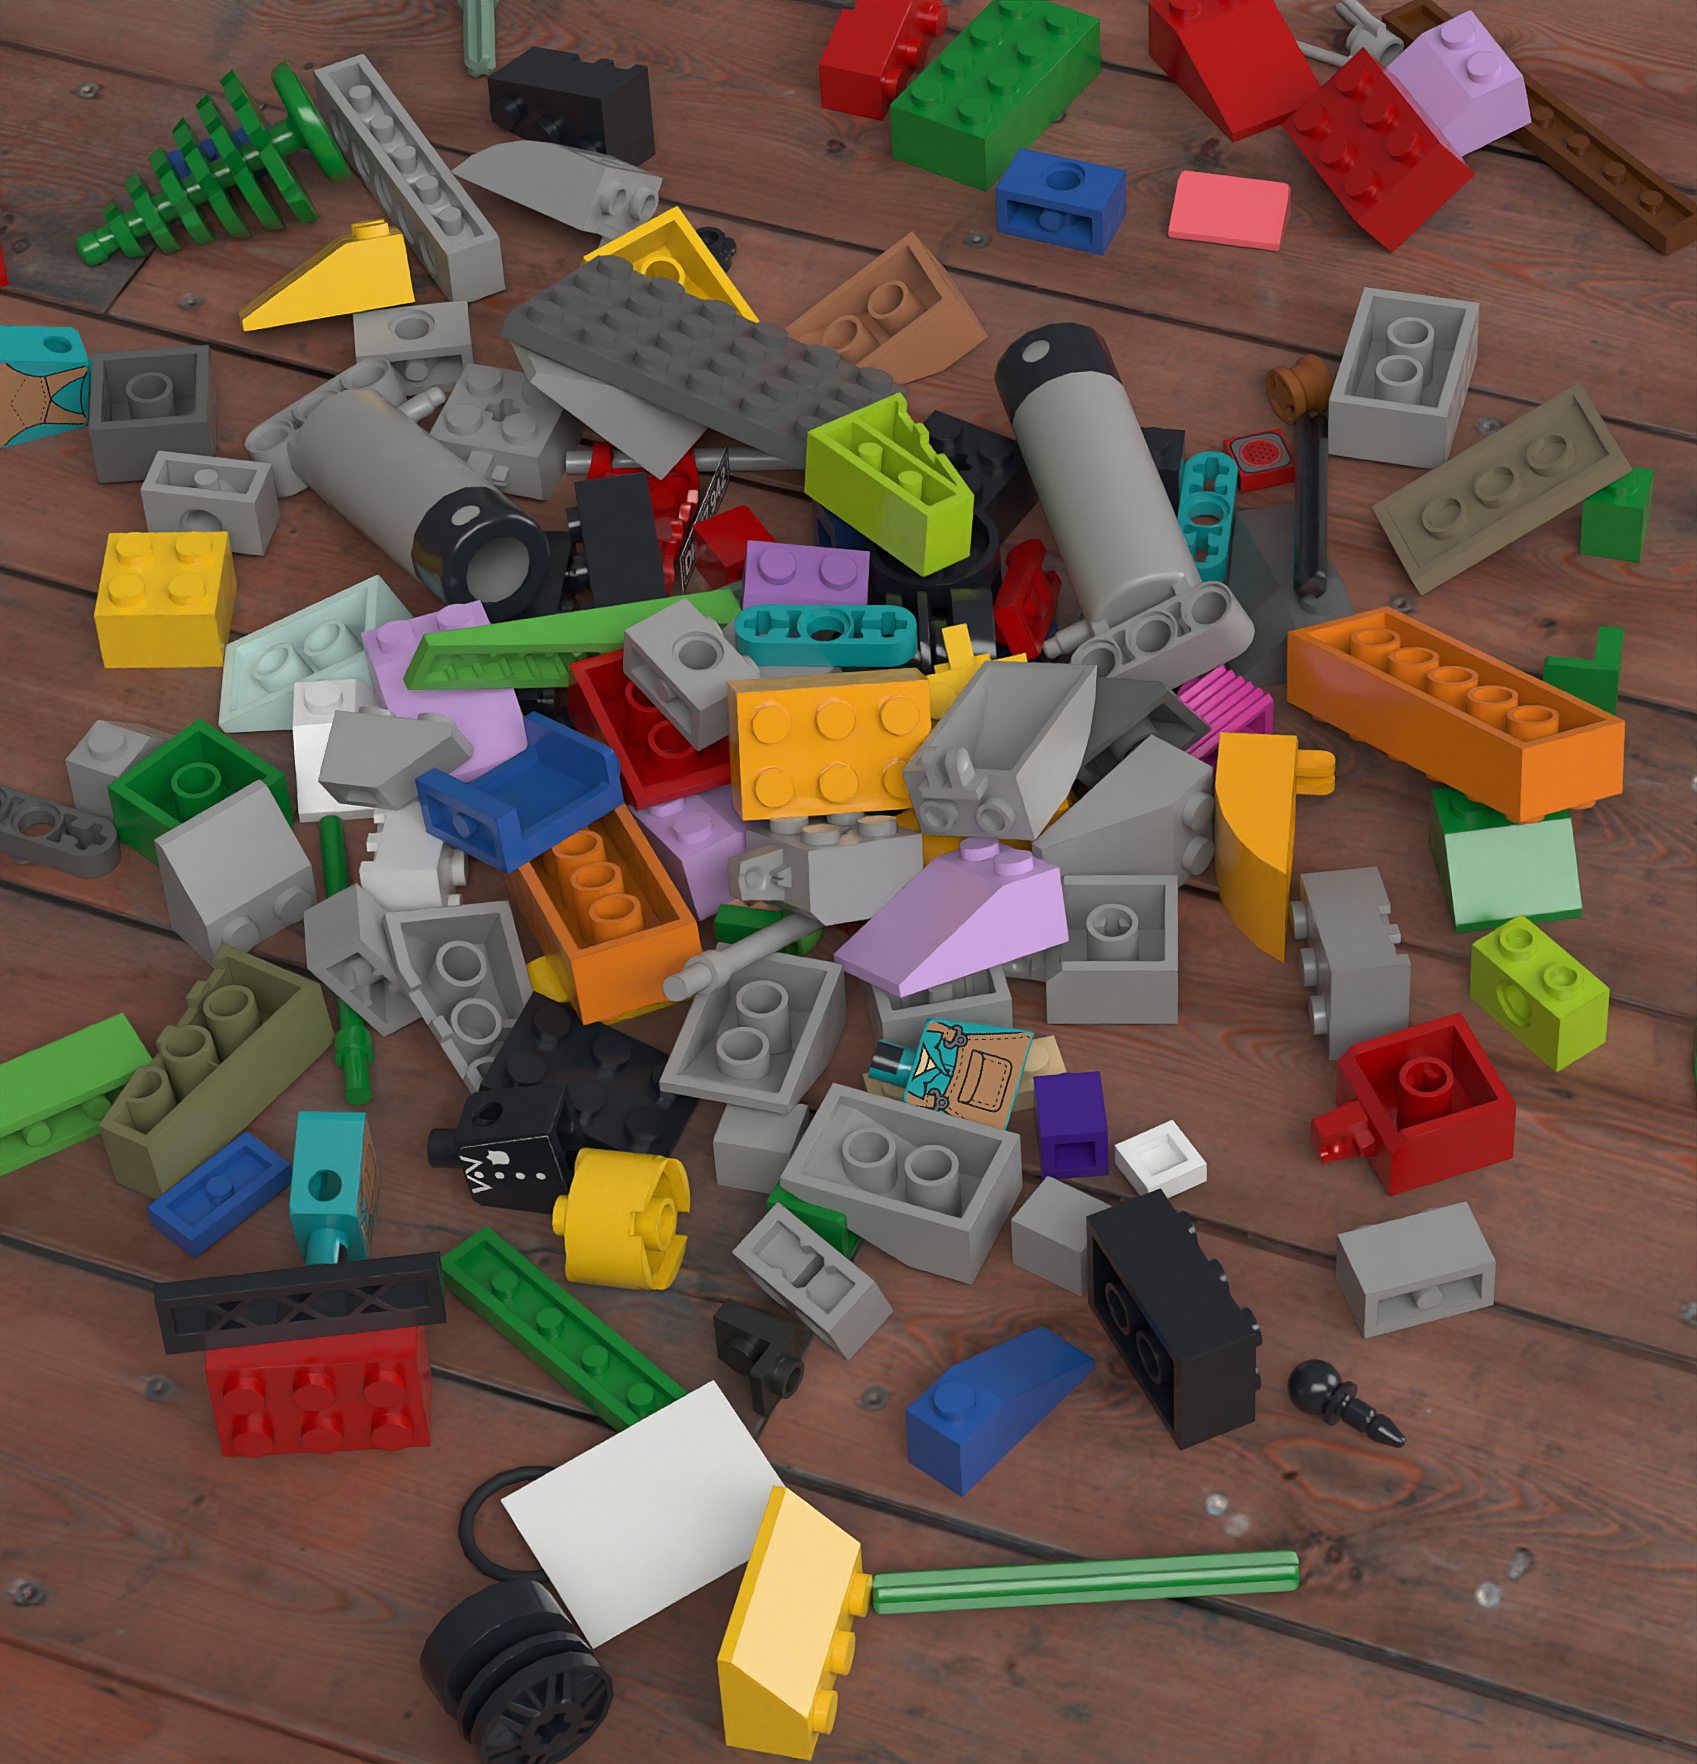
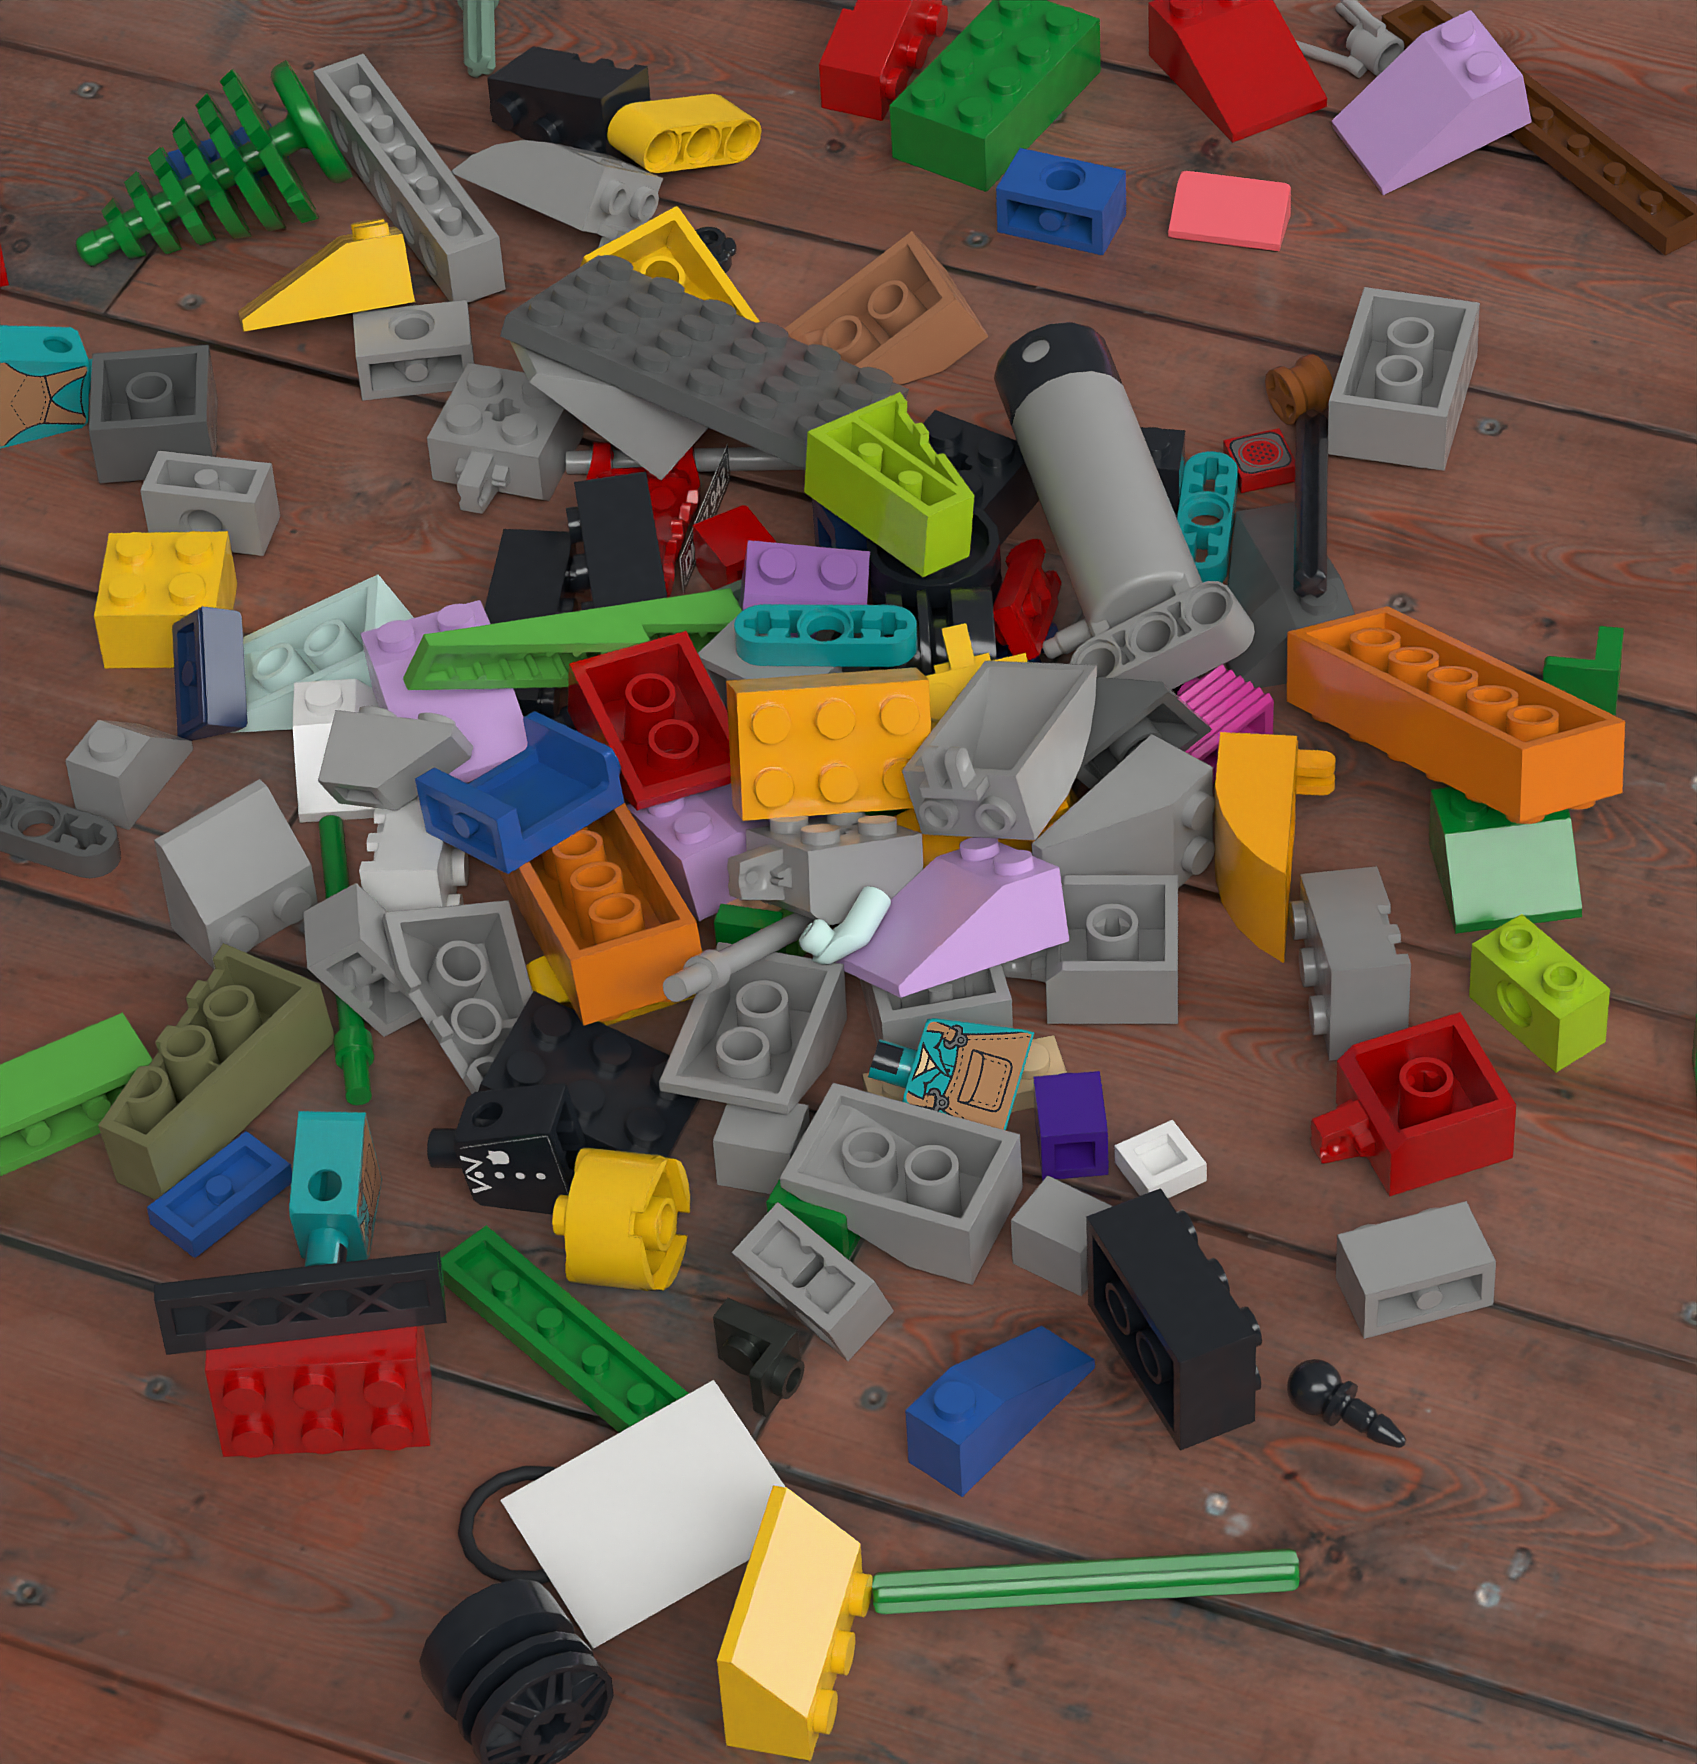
(182, 781): green brick -> none
(209, 673): none -> dark blue slope
(405, 490): light grey piece -> none
(684, 133): none -> yellow beam
(684, 670): light grey brick -> none
(852, 934): none -> light aqua arm
(1377, 150): red brick -> none
(1501, 488): dark tan plate -> none
(1618, 517): green brick -> none

